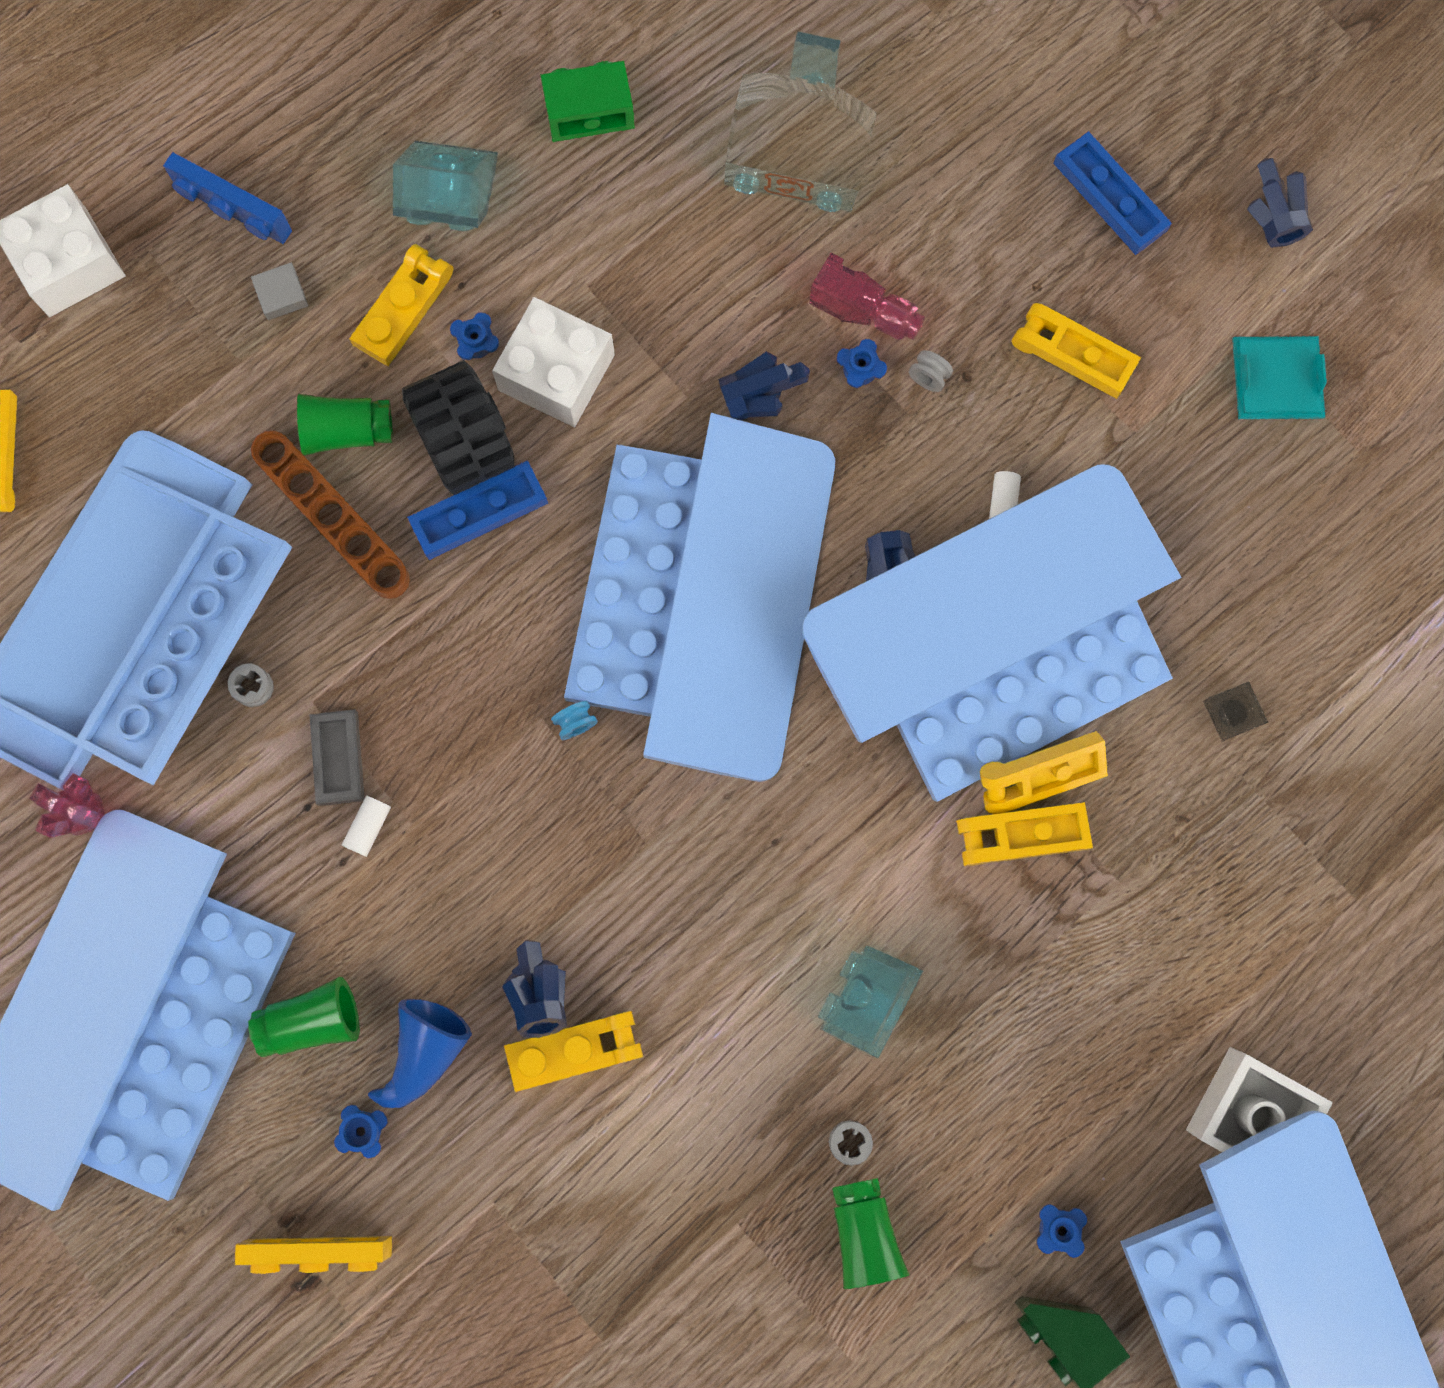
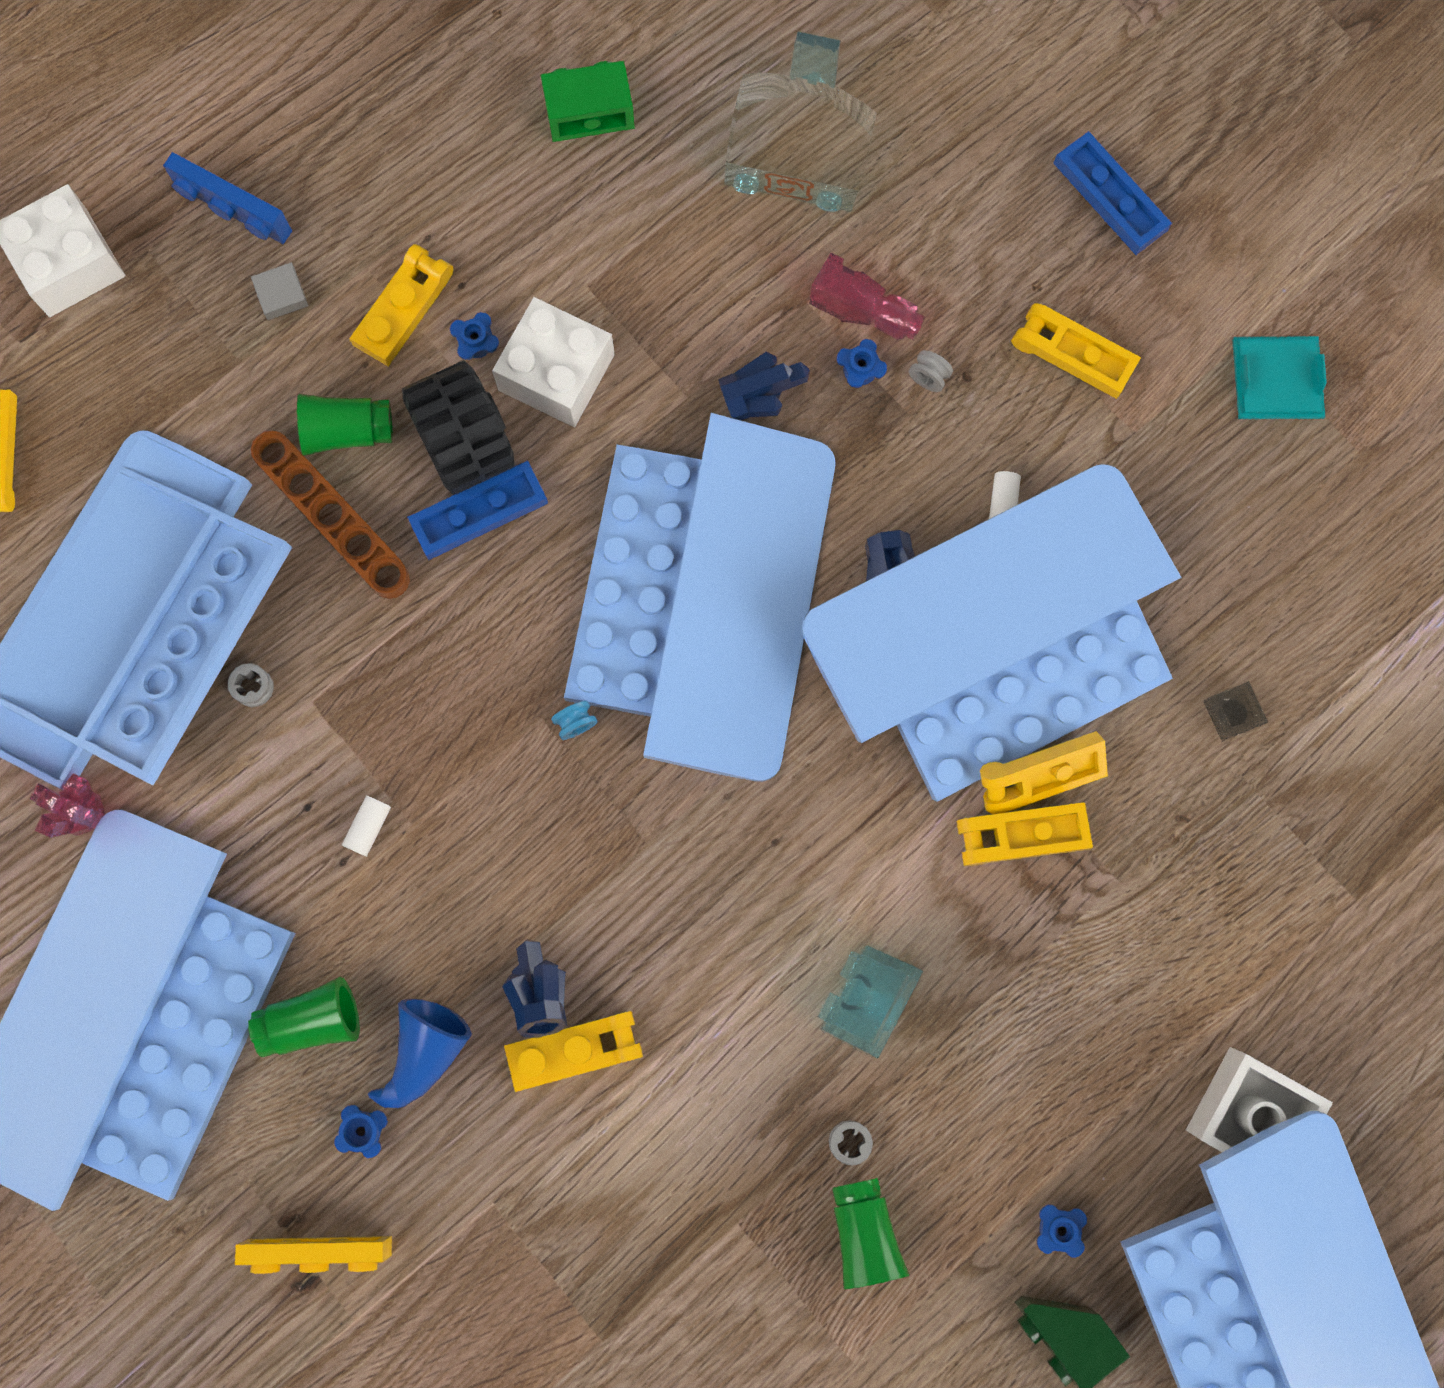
(336, 757): flat silver tile -> none
(443, 185): clear light blue slope -> none
(1288, 212): dark blue rock -> none

